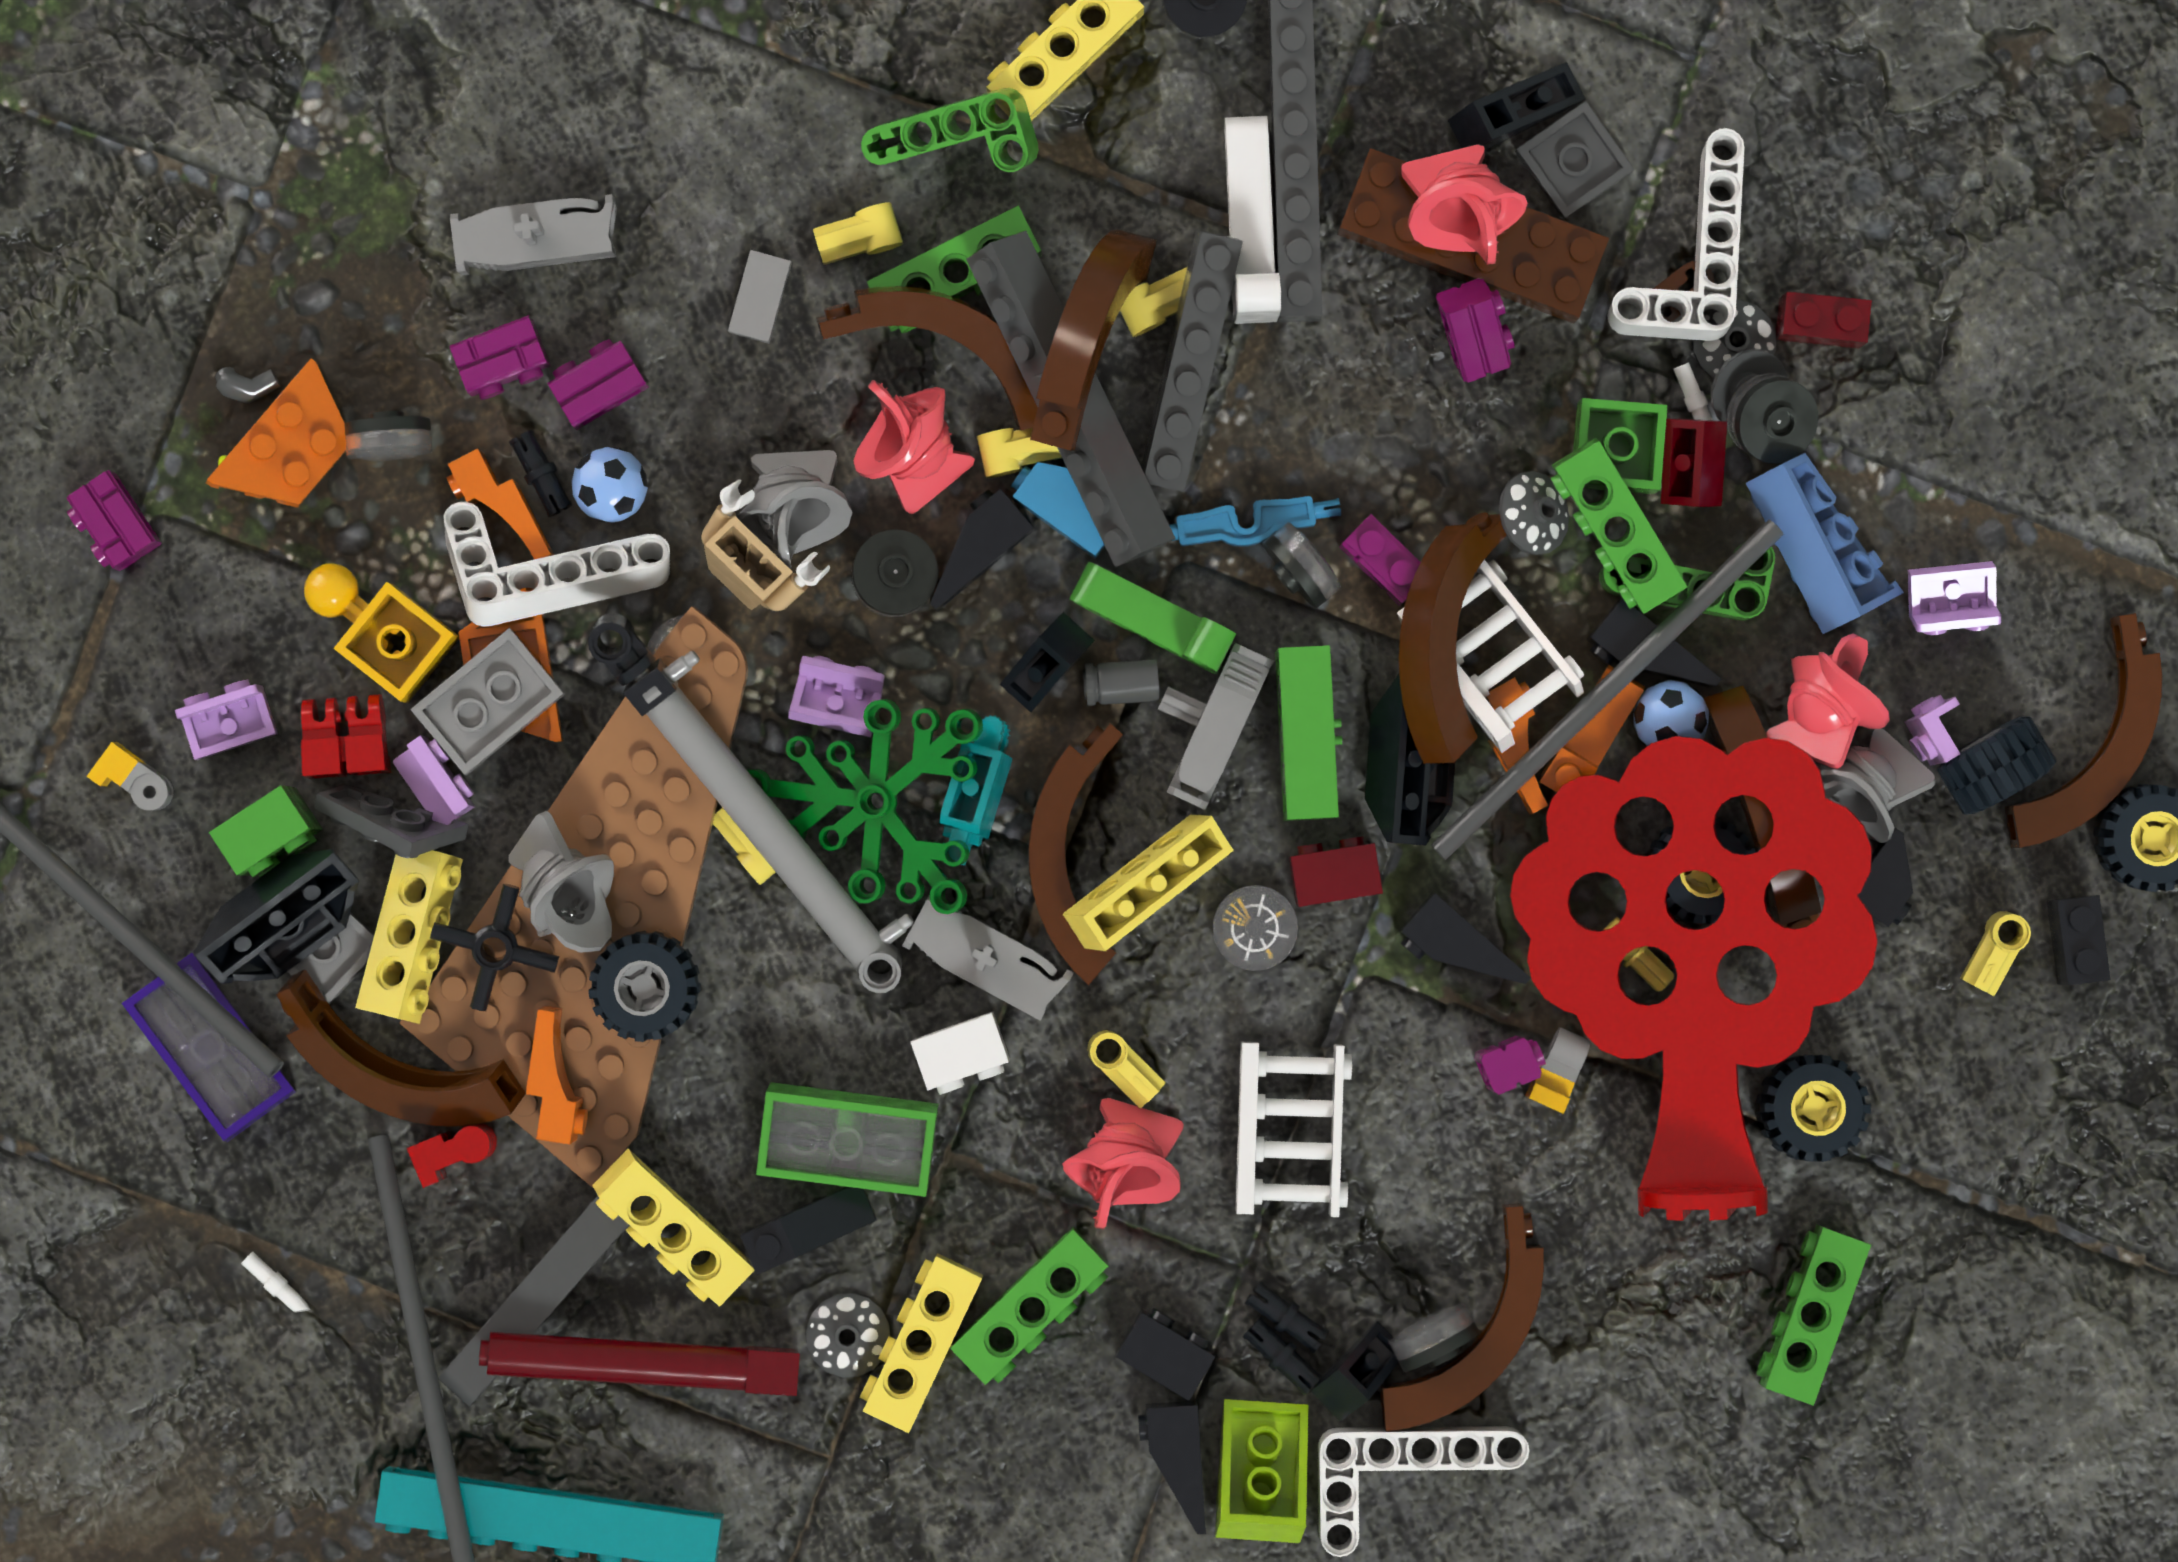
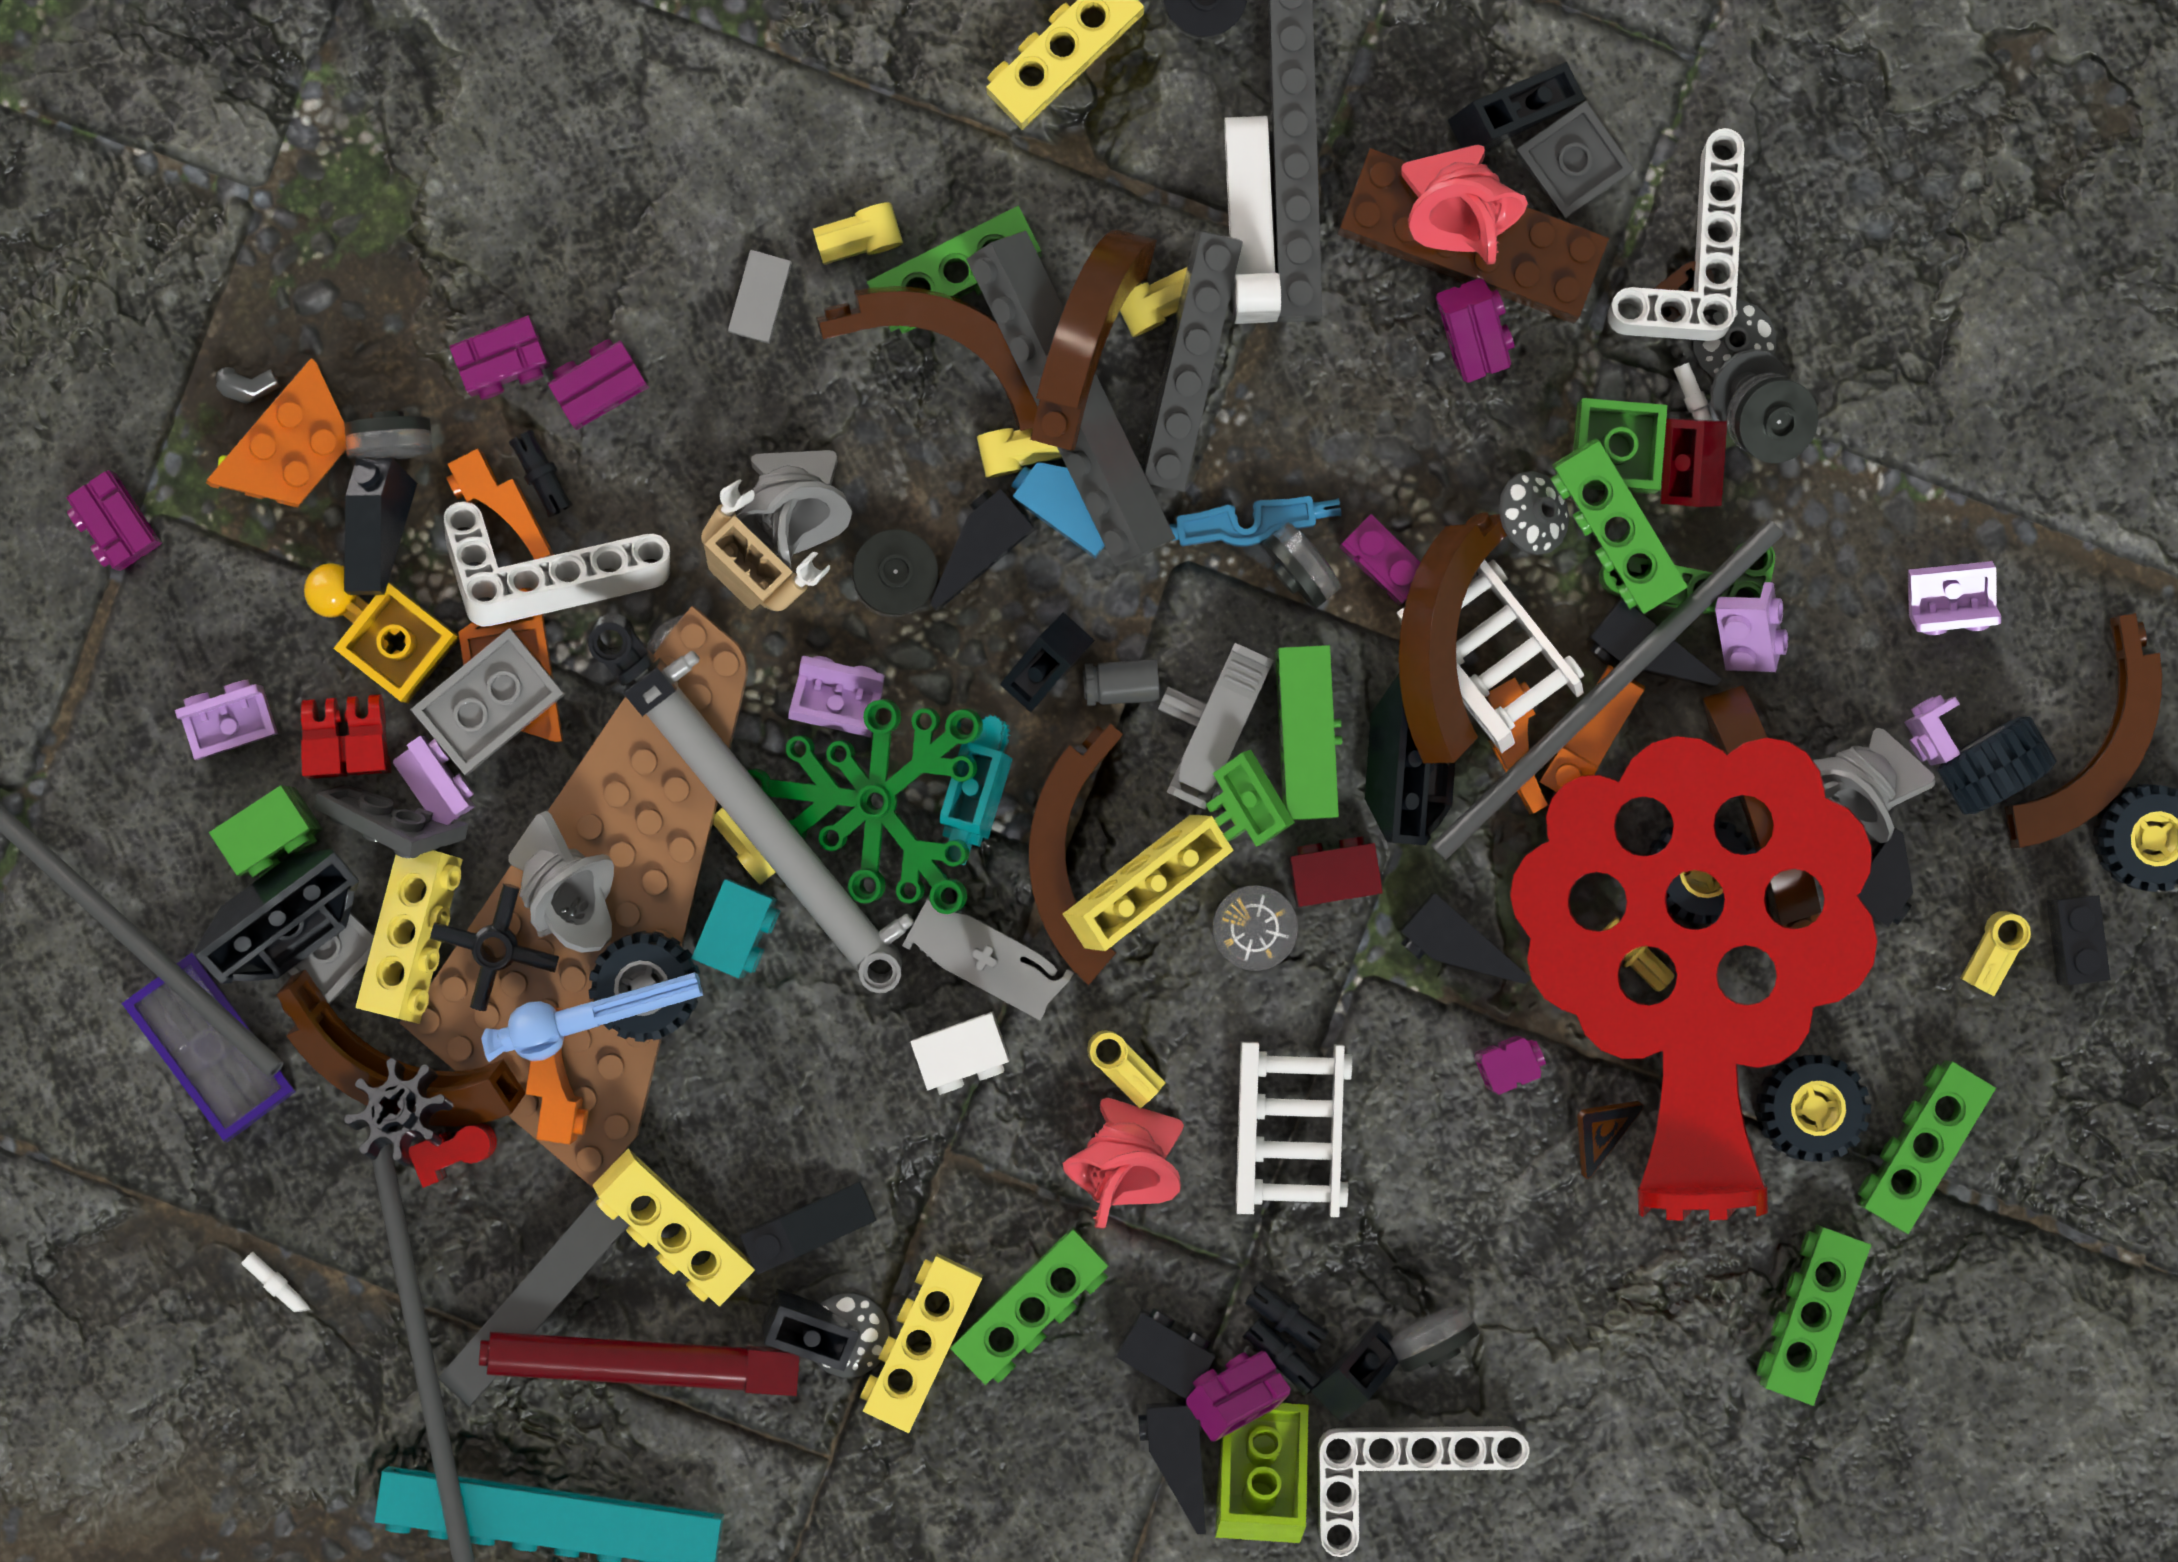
(146, 785): leg -> none
(374, 523): none -> black slope
(403, 1127): none -> black gear
(534, 234): light grey piece -> none
(539, 1030): none -> light blue piece
(609, 484): light blue piece -> none
(735, 929): none -> teal brick
(808, 1330): none -> black slope
(847, 1139): clear brick -> none
(911, 446): coral helmet -> none
(947, 133): bright green beam -> none
(1153, 617): bright green beam -> none
(1237, 1394): none -> magenta brick
(1249, 801): none -> bright green hinge
(1475, 1369): reddish brown arch -> none
(1563, 1063): leg -> none
(1601, 1130): none -> piece
(1670, 711): light blue piece -> none
(1752, 631): none -> lavender bracket
(1820, 544): medium blue wedge -> none
(1823, 320): dark red brick -> none
(1830, 703): coral helmet -> none
(1969, 1098): none -> bright green brick

